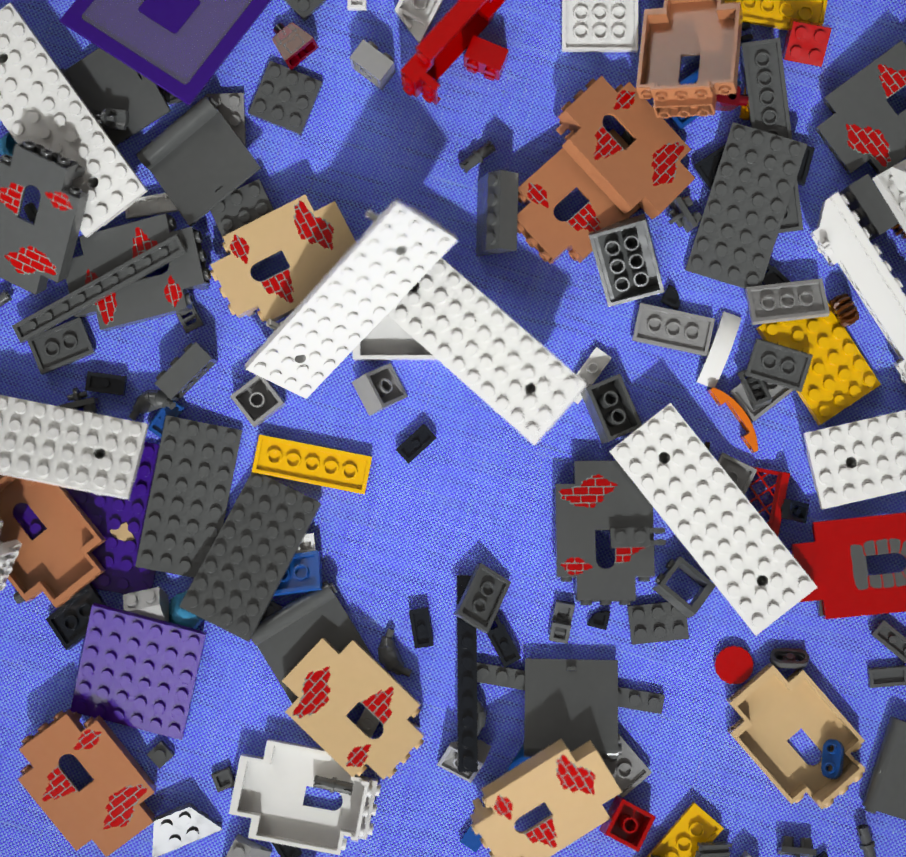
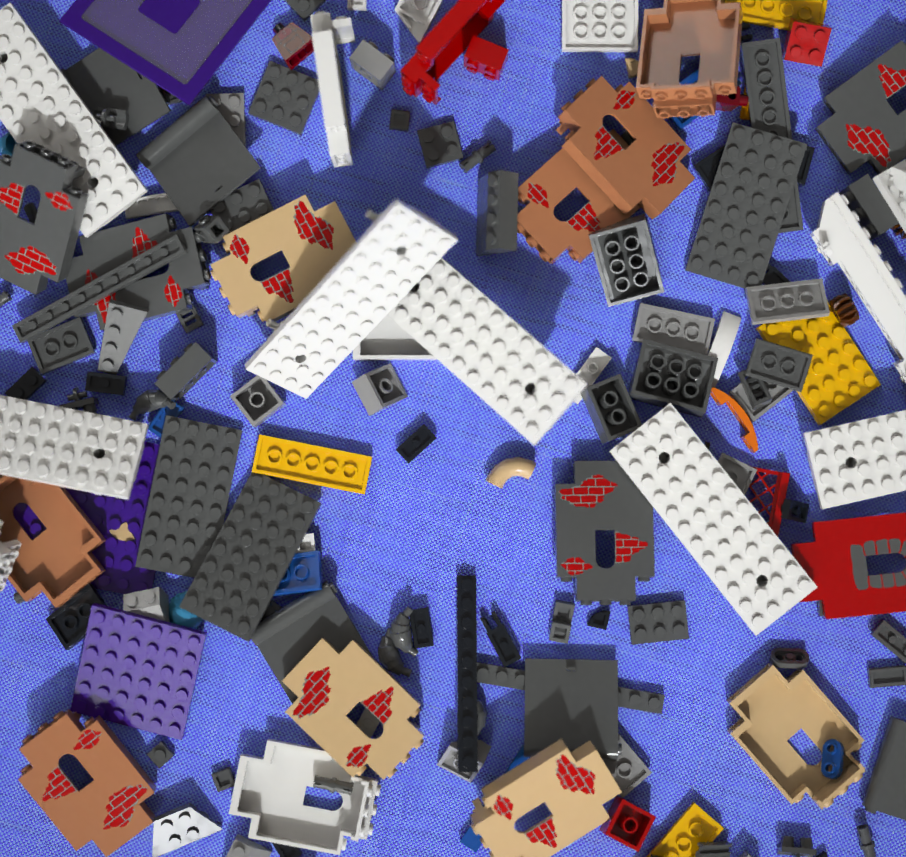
(26, 385): none -> black plate
(120, 330): none -> wing
(211, 229): none -> dark grey brick
(325, 37): none -> white panel
(399, 120): none -> dark grey tile
(401, 632): none -> dark grey piece
(440, 144): none -> dark grey plate
(482, 598): dark grey plate -> none
(509, 468): none -> tan cylinder
(632, 67): none -> tan tile
(635, 537): dark grey hinge -> none
(671, 298): black tile -> none
(673, 598): dark grey window -> none
(674, 377): none -> dark grey slope
(681, 214): dark grey hips -> none
(733, 664): red tile -> none

